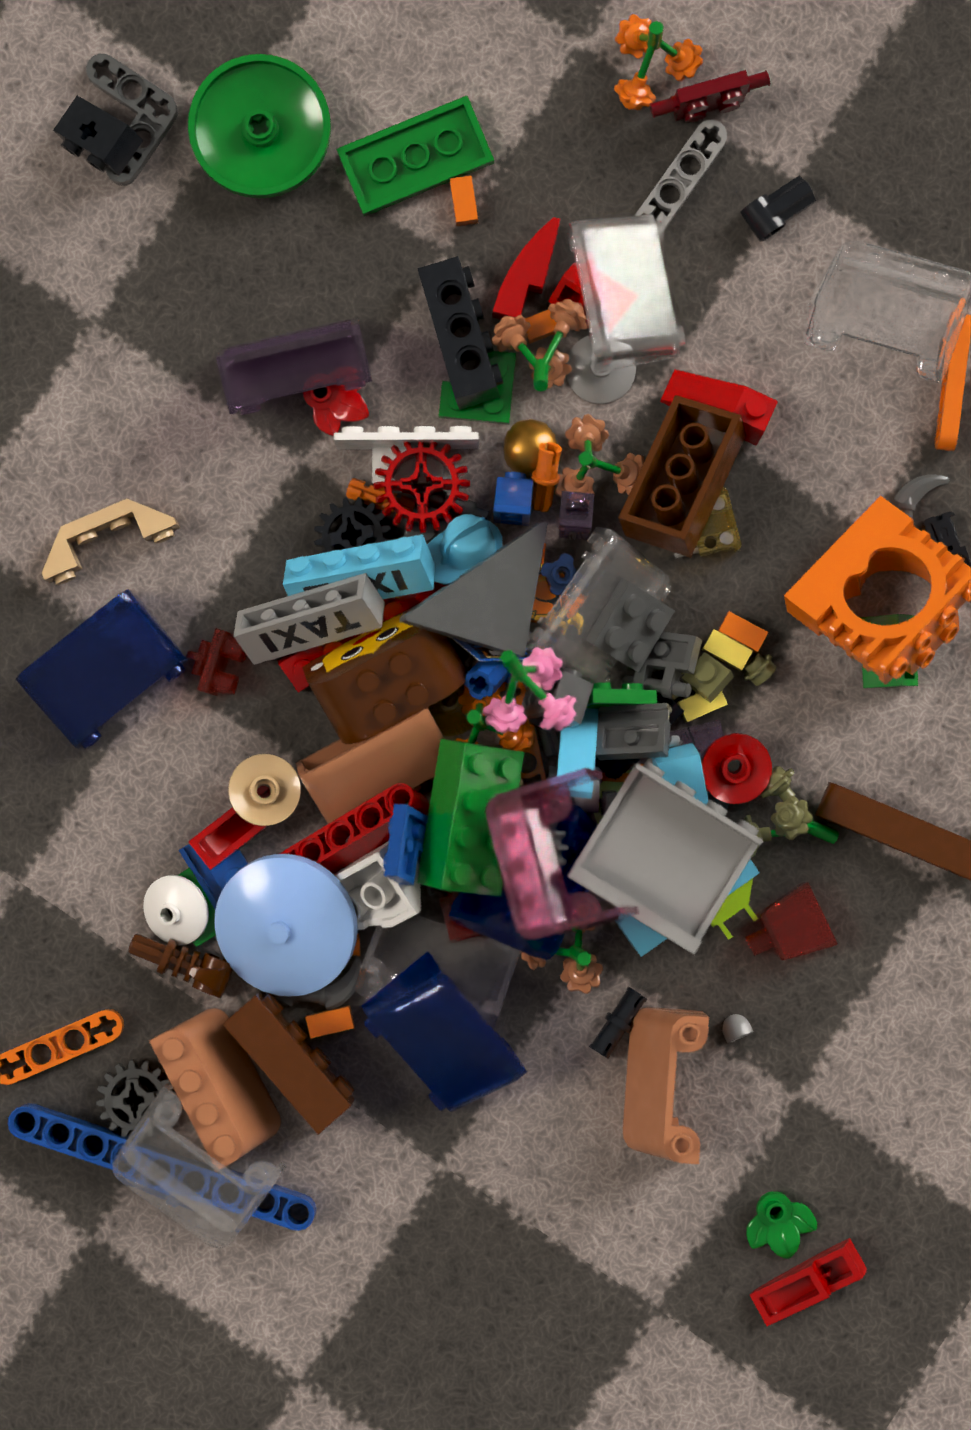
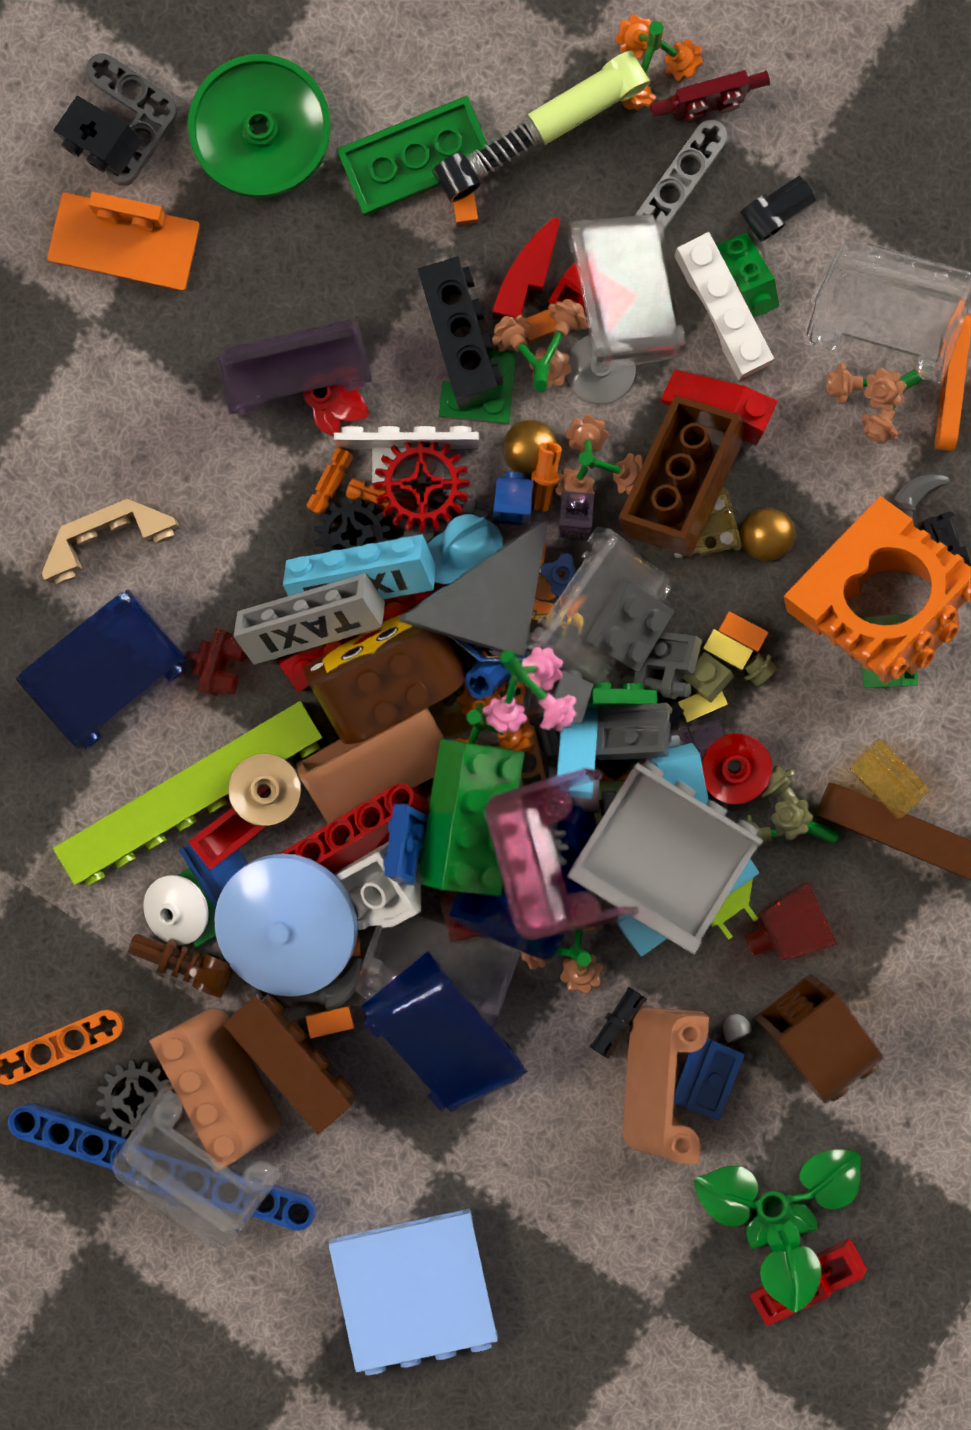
(123, 239): none -> orange bracket
(182, 797): none -> lime brick
(330, 481): none -> orange axle
(413, 1292): none -> light blue panel
(616, 82): none -> piece
(708, 1079): none -> blue plate
(728, 1198): none -> green plant
(732, 319): none -> white arch
(750, 274): none -> green bracket
(767, 534): none -> pearl gold hair
(820, 1038): none -> reddish brown brick
(882, 388): none -> nougat plant
(889, 778): none -> clear yellow panel

